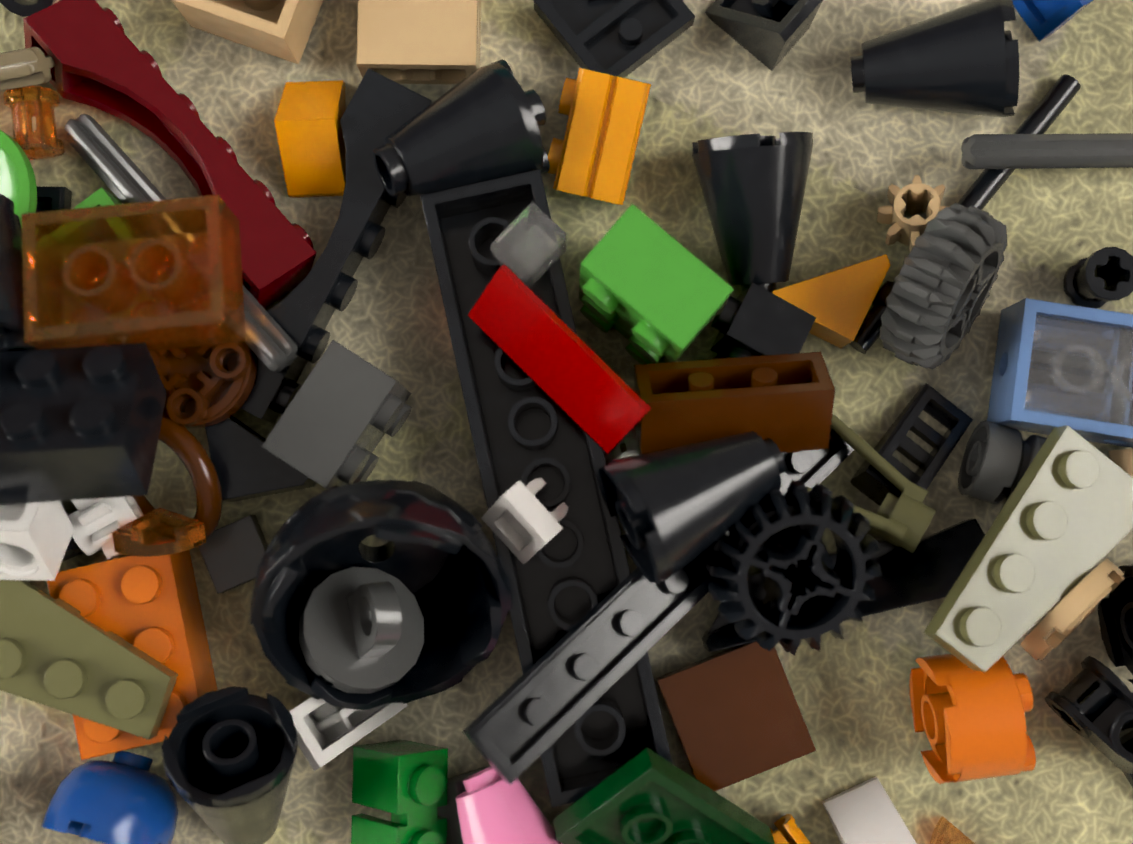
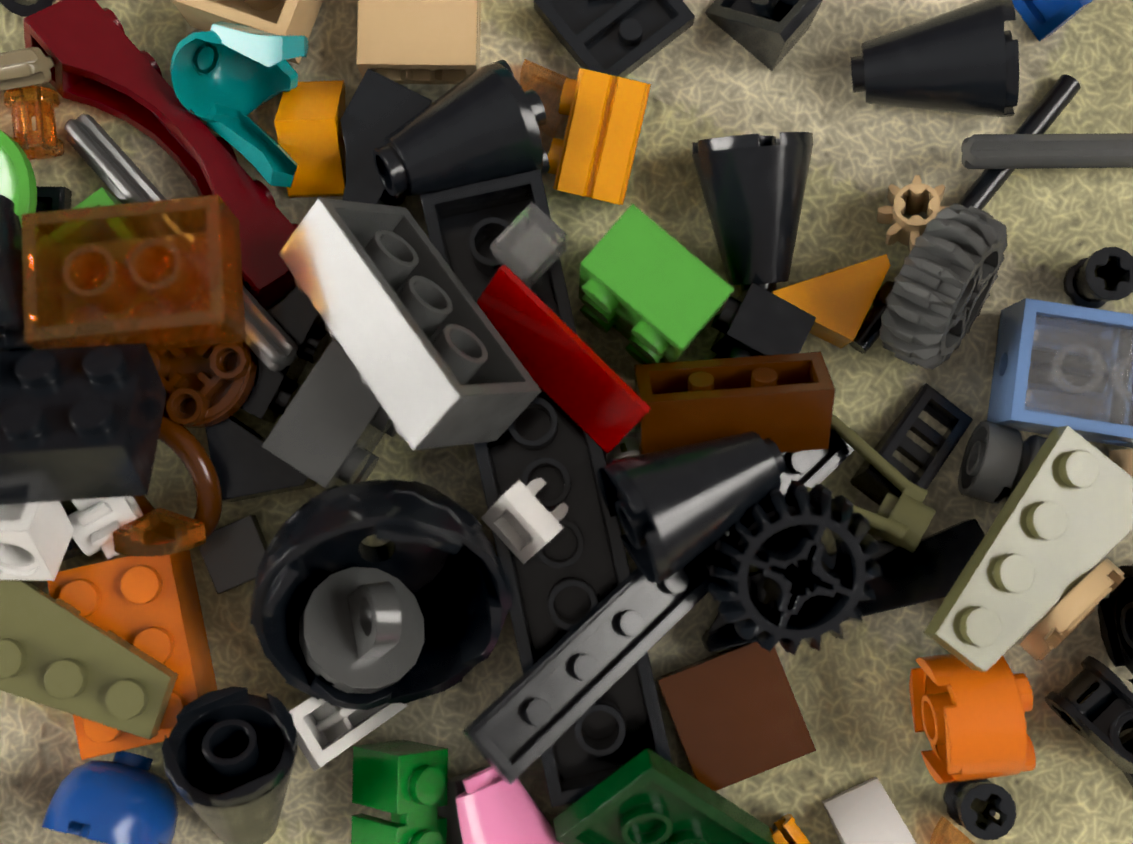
(231, 74): none -> teal piece
(407, 324): none -> dark grey brick
(549, 88): none -> clear orange tile
(980, 824): none -> black bush

